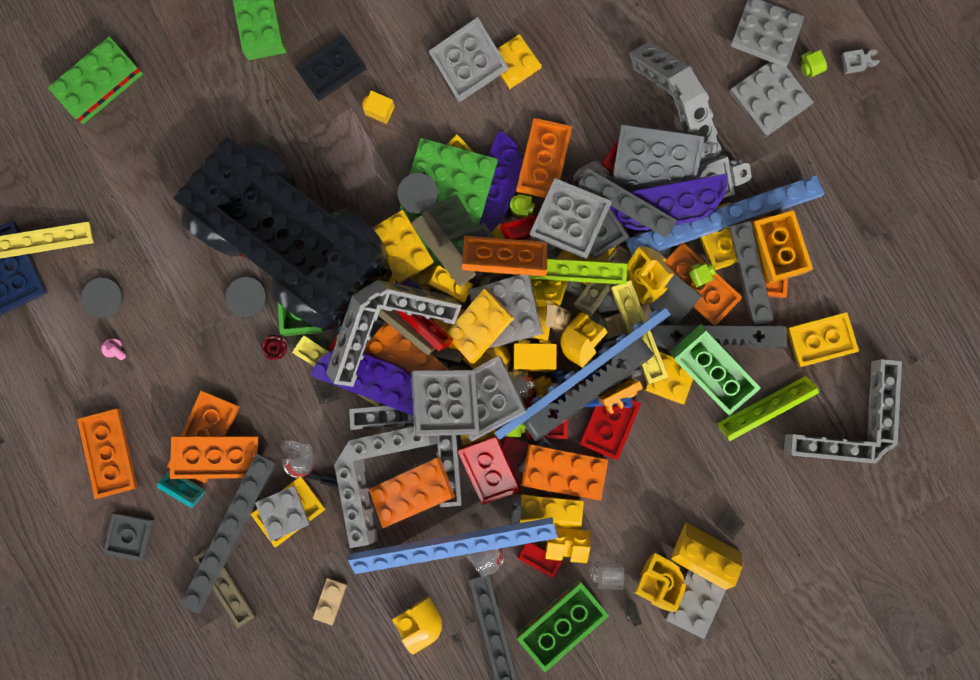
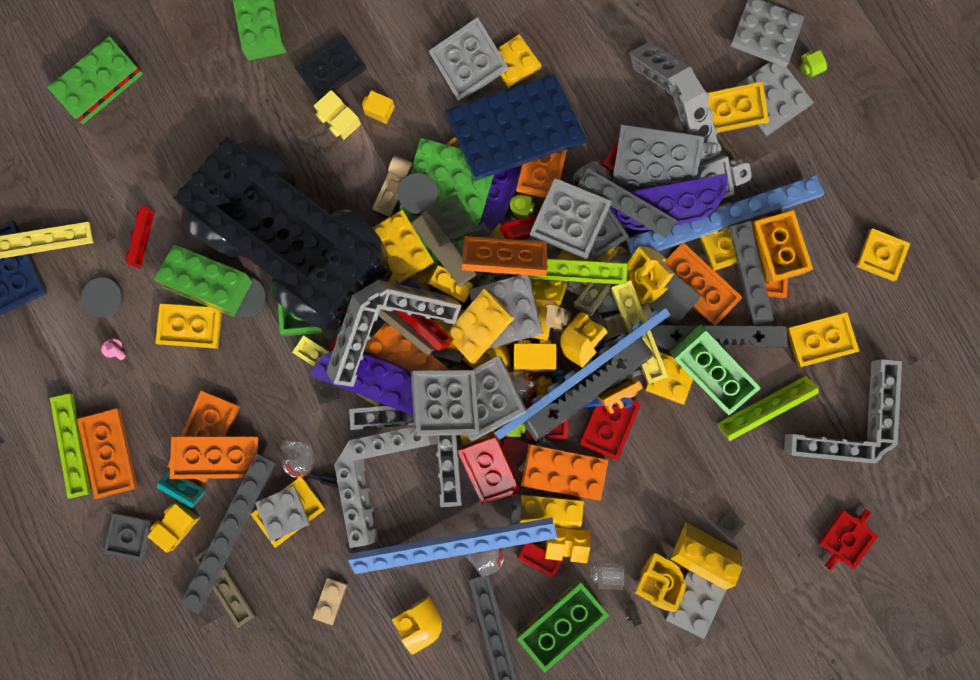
(70, 446): none -> lime plate
(139, 237): none -> red plate
(173, 527): none -> yellow brick
(188, 326): none -> yellow plate
(203, 280): none -> bright green brick
(269, 343): dark red plate -> none
(337, 115): none -> light yellow brick
(388, 197): none -> tan plate
(411, 492): orange plate -> none
(514, 127): none -> dark blue plate
(702, 274): lime plate -> none
(738, 107): none -> yellow plate
(847, 539): none -> red plate
(856, 60): light grey plate -> none
(883, 254): none -> yellow plate

